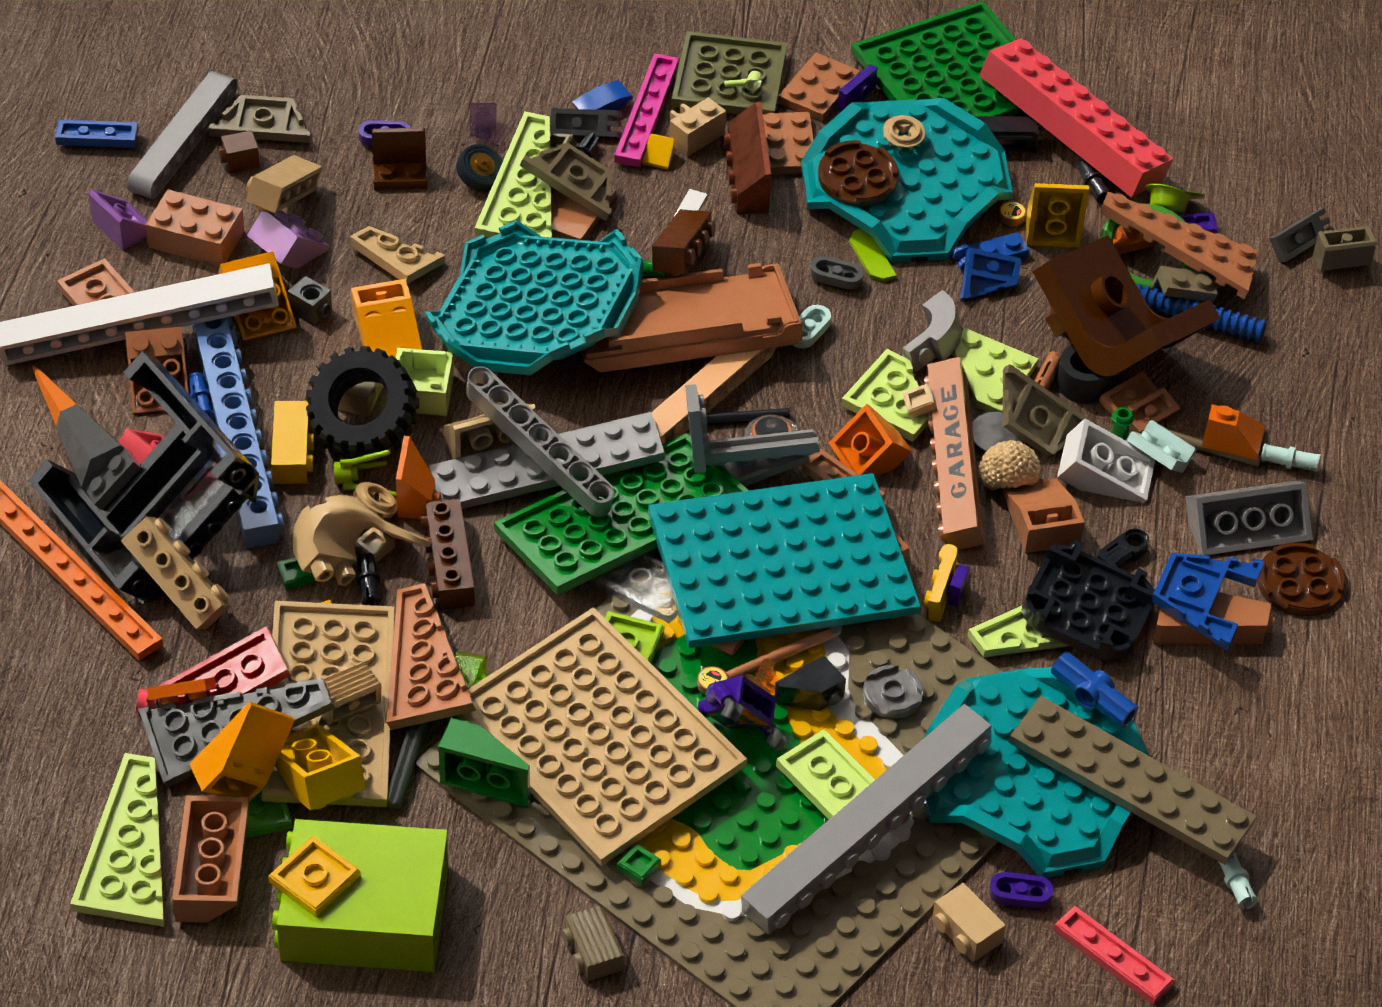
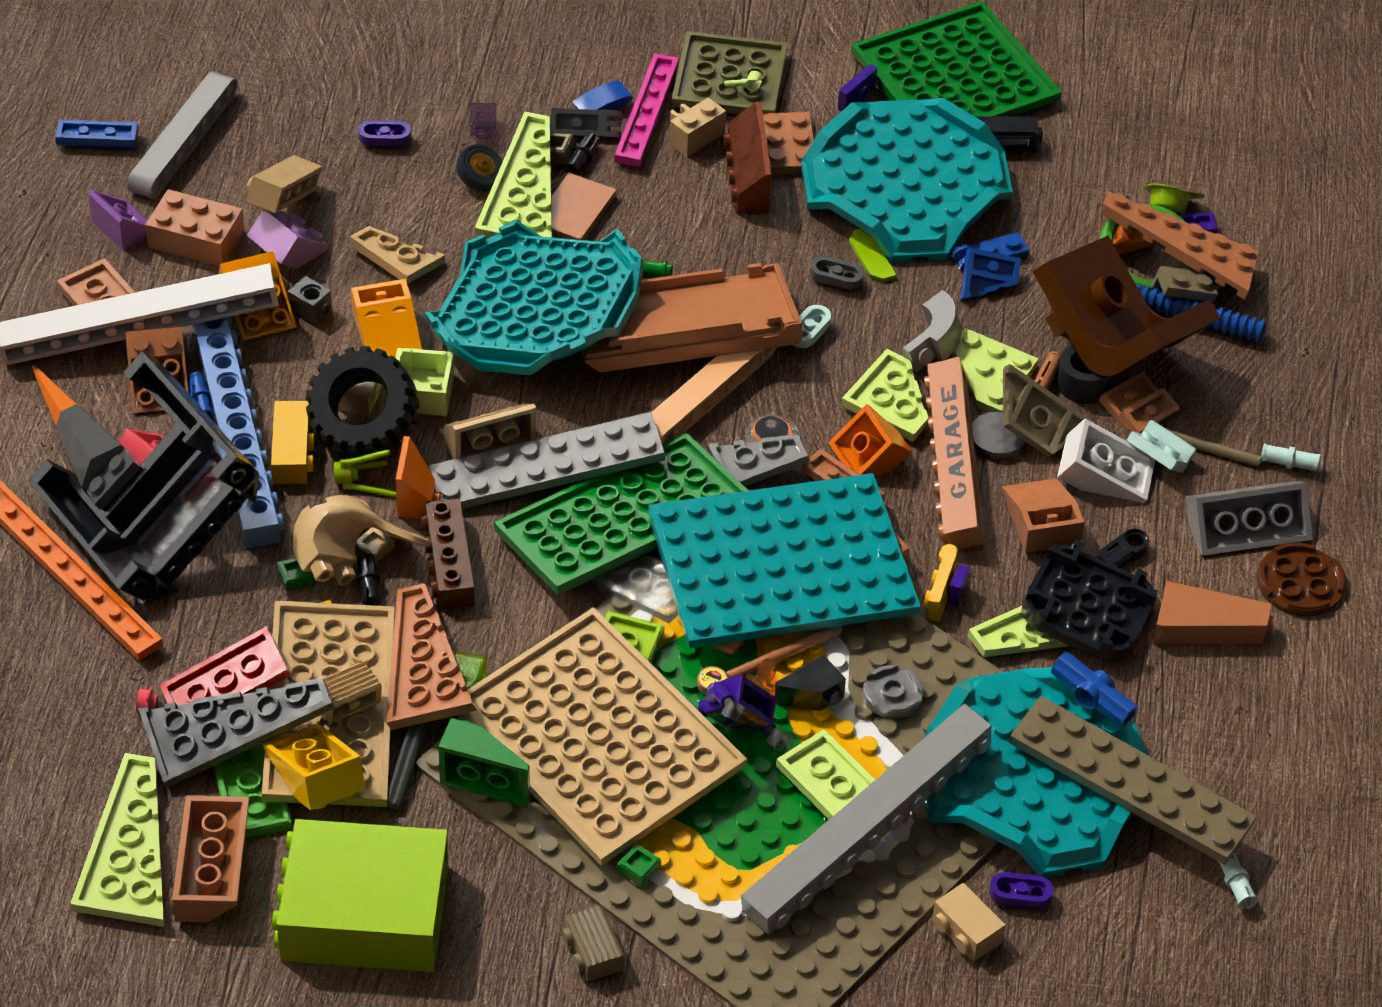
(170, 692): orange plate -> none
(176, 572): tan brick -> none
(239, 151): reddish brown brick -> none
(243, 753): light orange slope -> none
(267, 118): dark tan wing -> none
(314, 876): yellow tile -> none
(384, 503): tan gear -> none
(399, 158): reddish brown bracket -> none
(542, 453): light grey beam -> none
(574, 176): dark tan wing -> none
(659, 151): yellow slope -> none
(682, 242): reddish brown brick -> none
(692, 200): white sticker -> none
(741, 448): light grey bracket -> none
(744, 416): black bar -> none
(817, 86): nougat plate -> none
(857, 173): reddish brown tile -> none
(903, 124): tan gear -> none
(919, 400): tan tile -> none
(1009, 466): tan hair -> none
(1012, 213): tile -> none
(1056, 215): yellow slope -> none
(1076, 116): coral brick -> none
(1093, 180): black axle -> none
(1114, 955): coral tile -> none
(1122, 419): green pin -> none
(1191, 587): blue wing -> none
(1233, 432): orange slope -> none
(1299, 235): dark grey hinge -> none
(1344, 248): dark tan brick -> none

